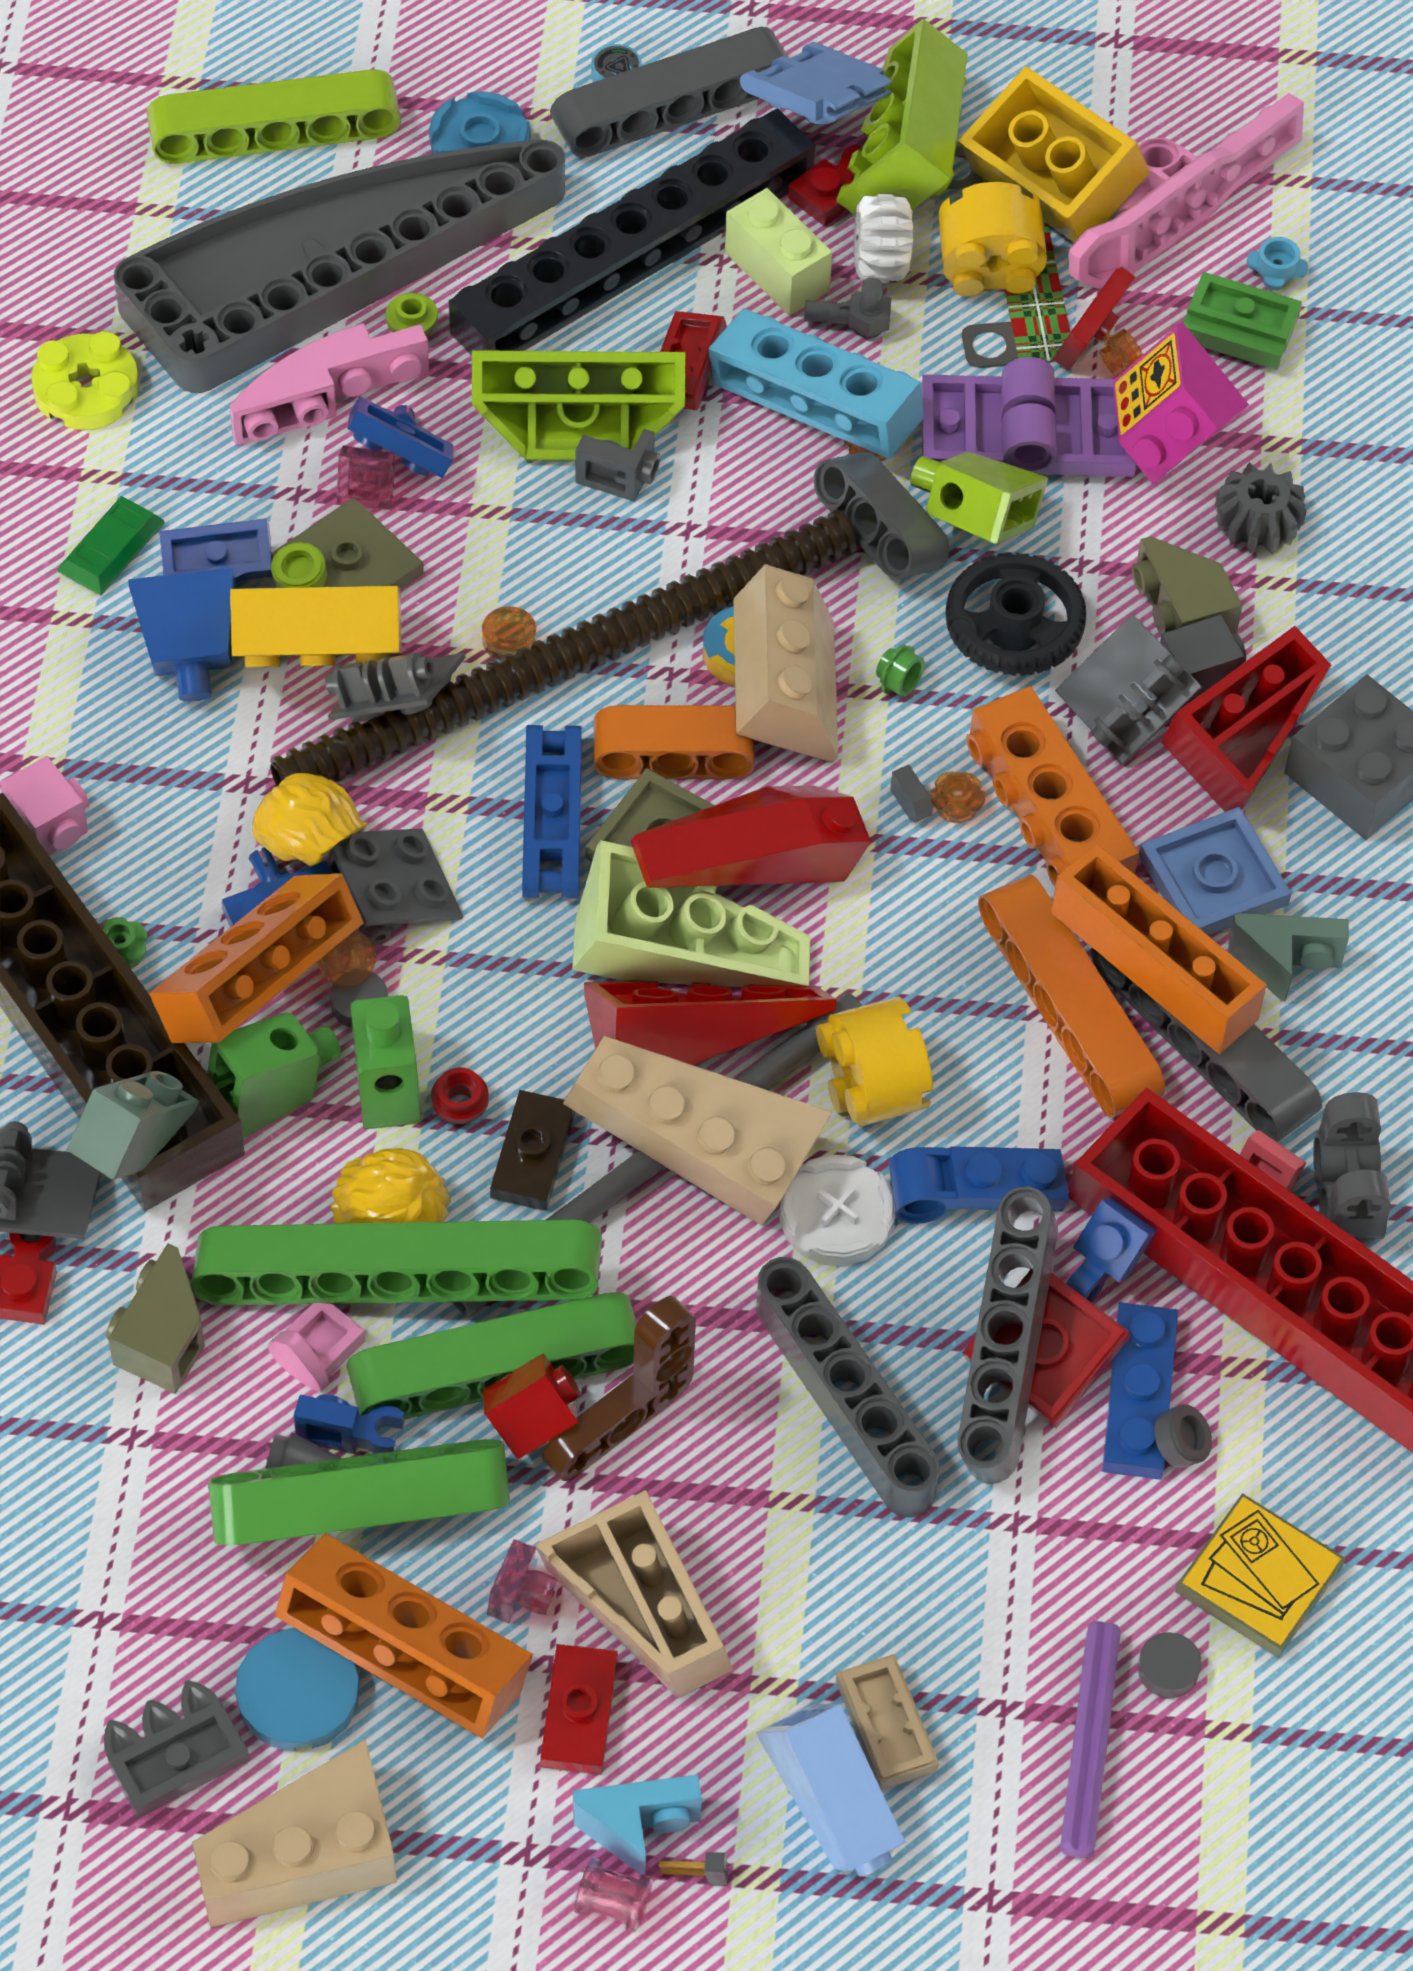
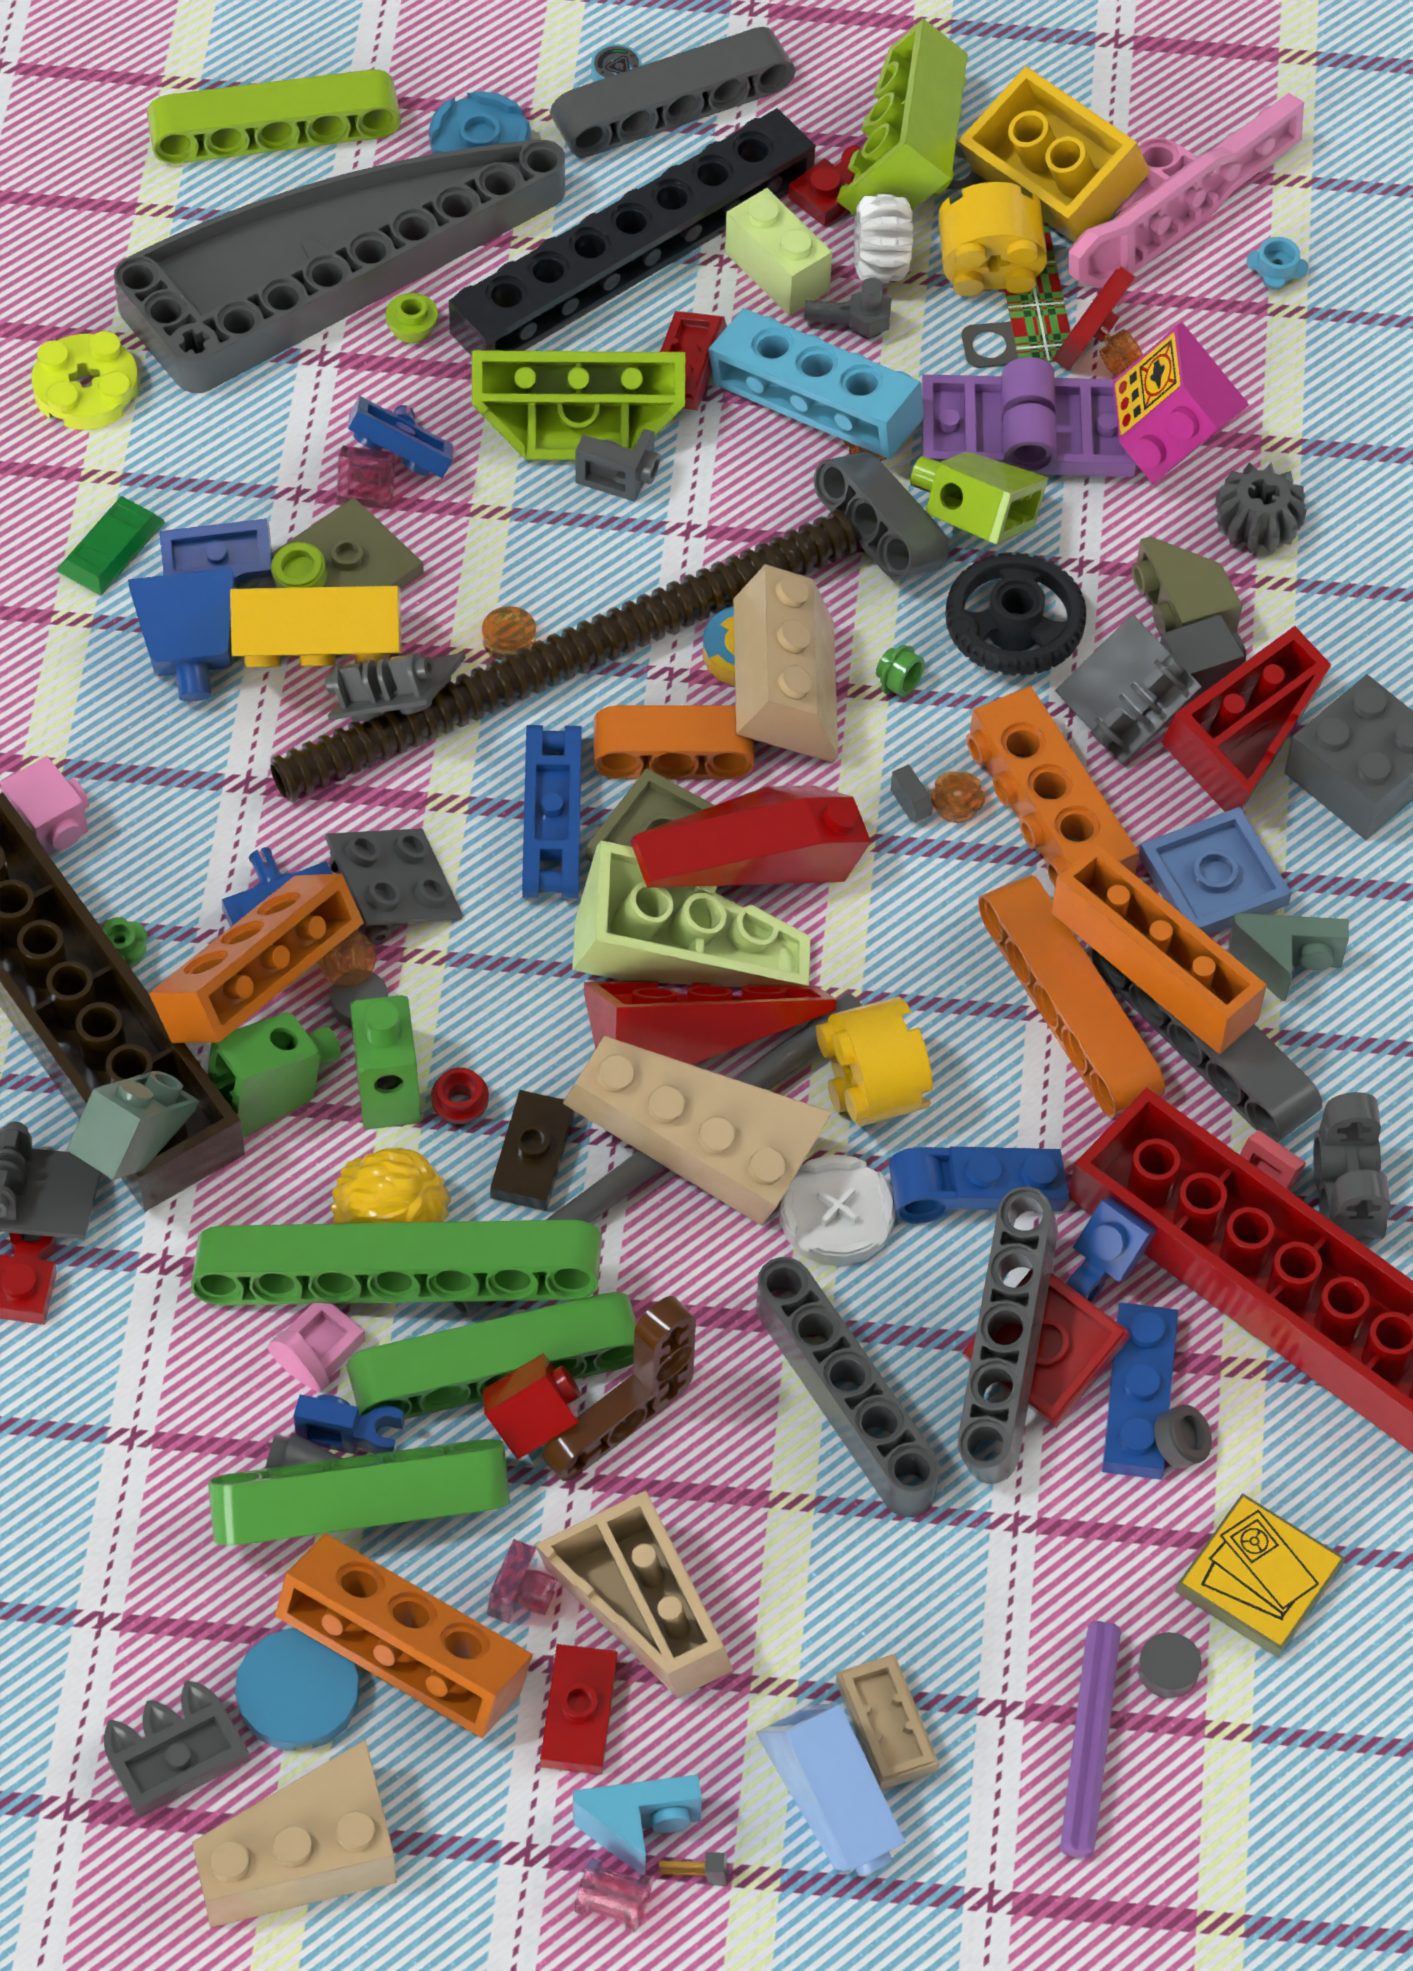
(161, 1327): olive slope -> none
(305, 818): yellow hair -> none
(307, 382): bright pink slope -> none
(818, 84): medium blue plate -> none
(1241, 320): bright green plate -> none

